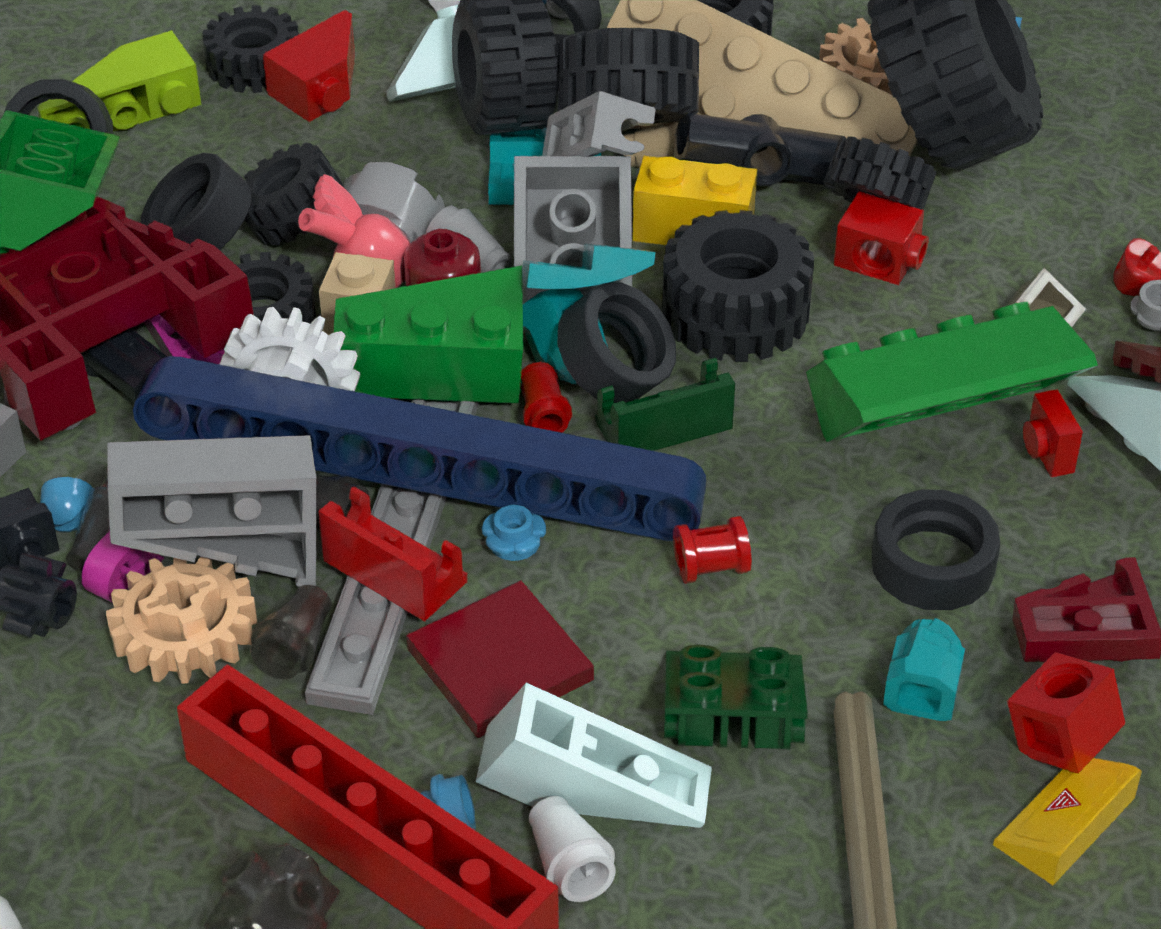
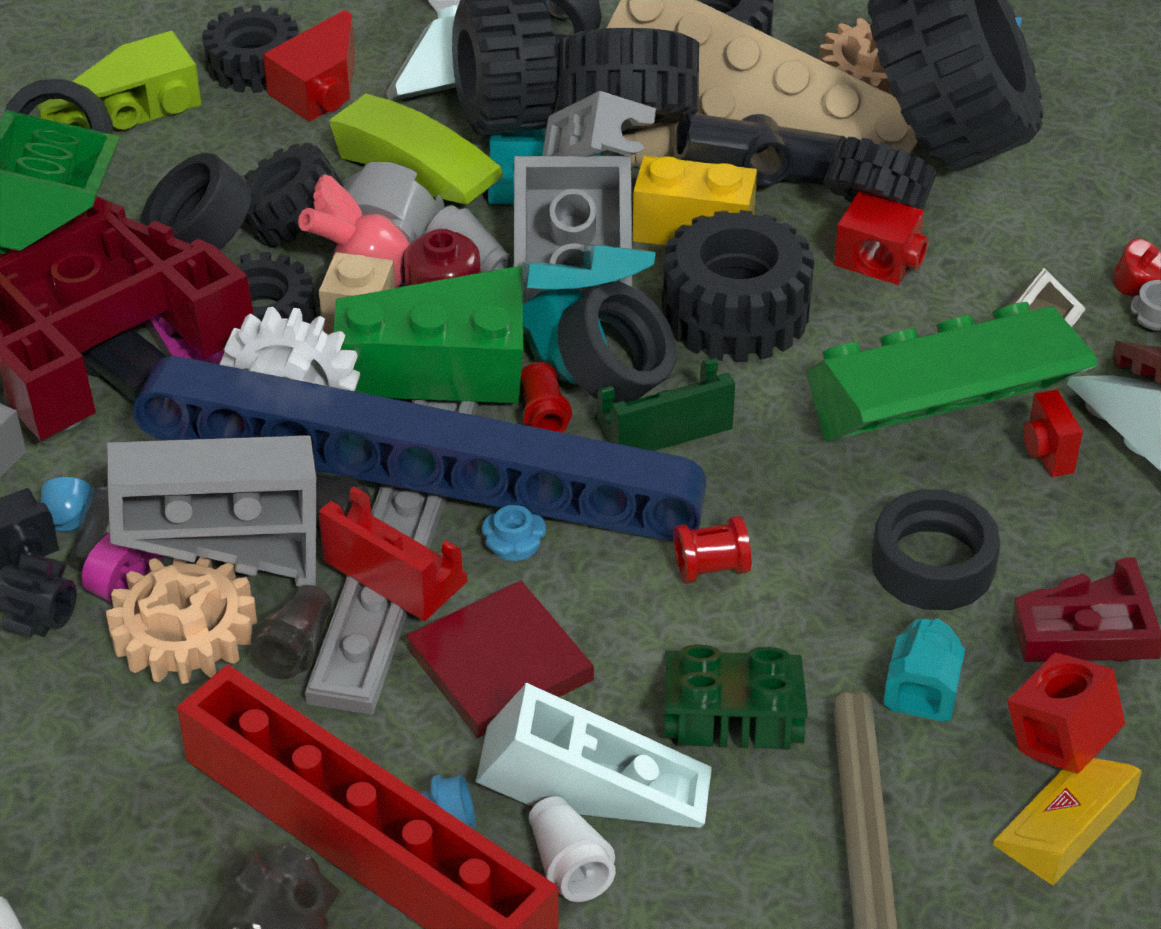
(390, 132): none -> lime slope

